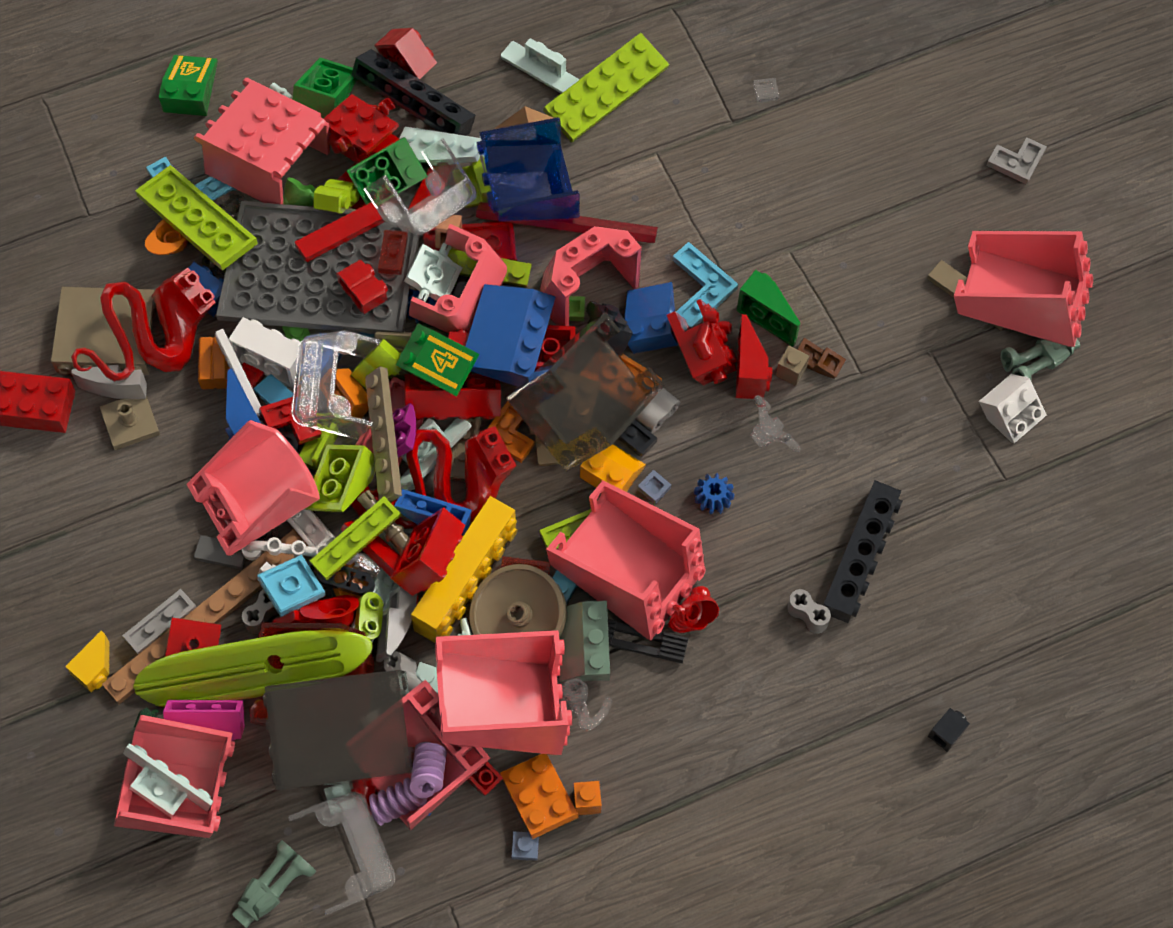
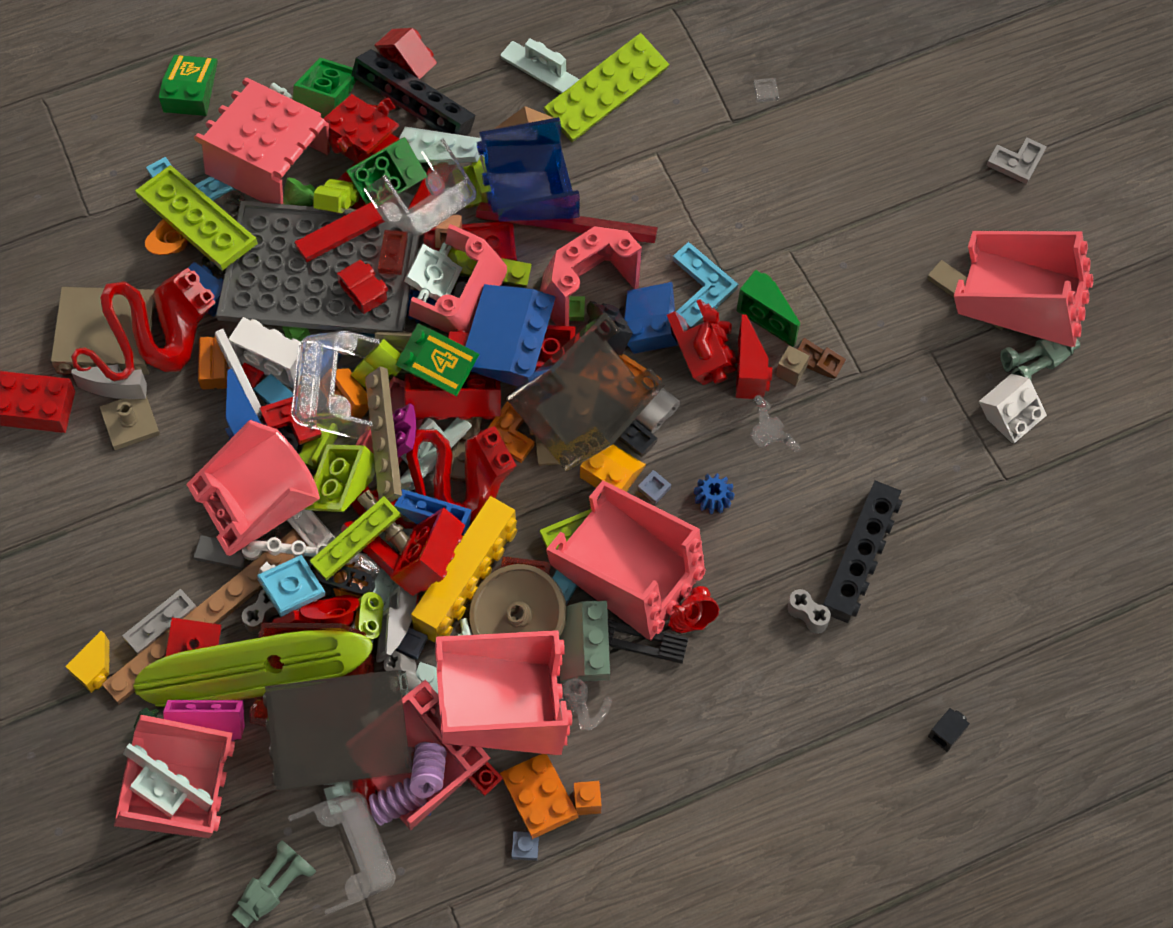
(412, 643): none -> sand blue plate

